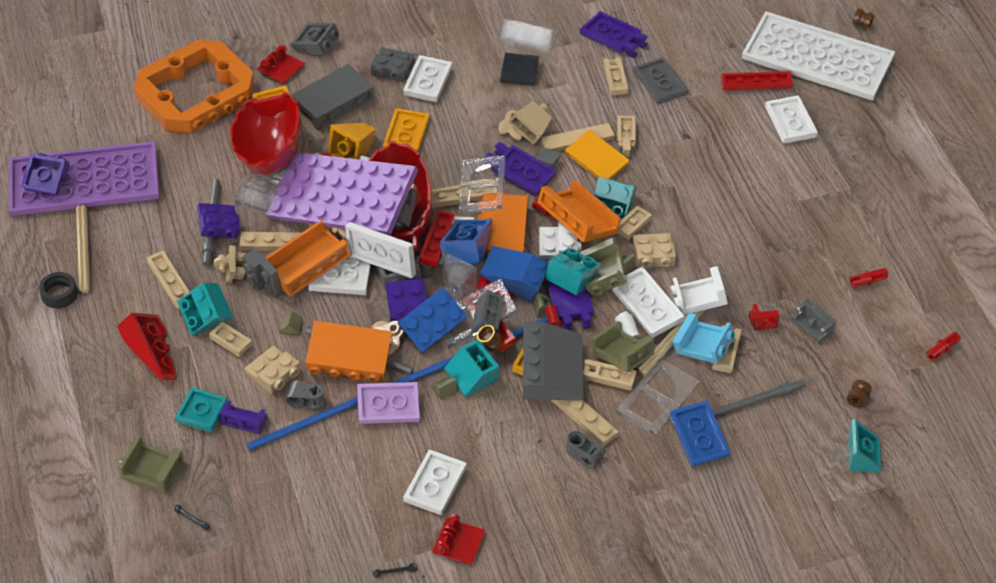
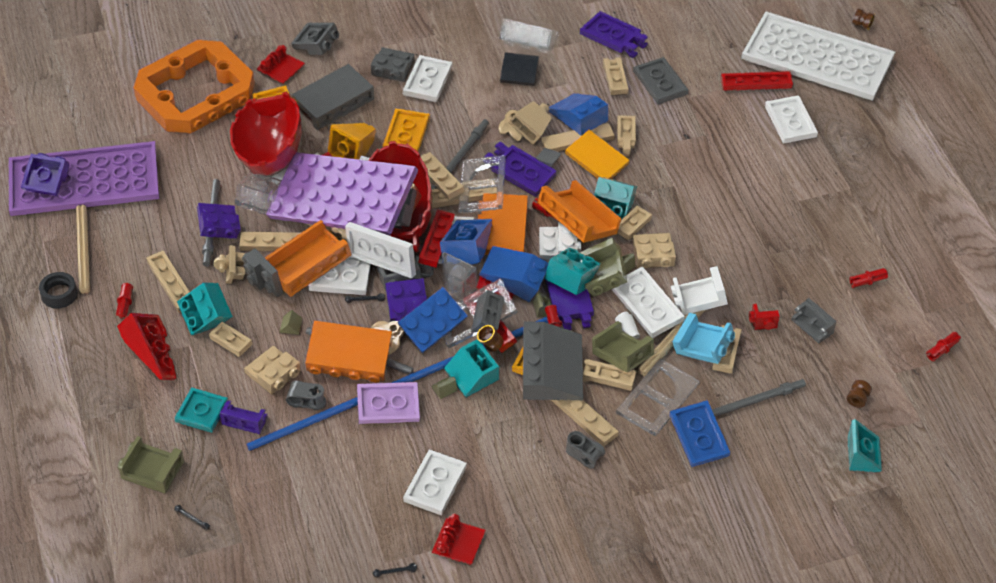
(124, 300): none -> red axle
(381, 297): none -> black hinge
(442, 177): none -> tan plate
(476, 134): none -> dark grey bar
(581, 112): none -> blue slope

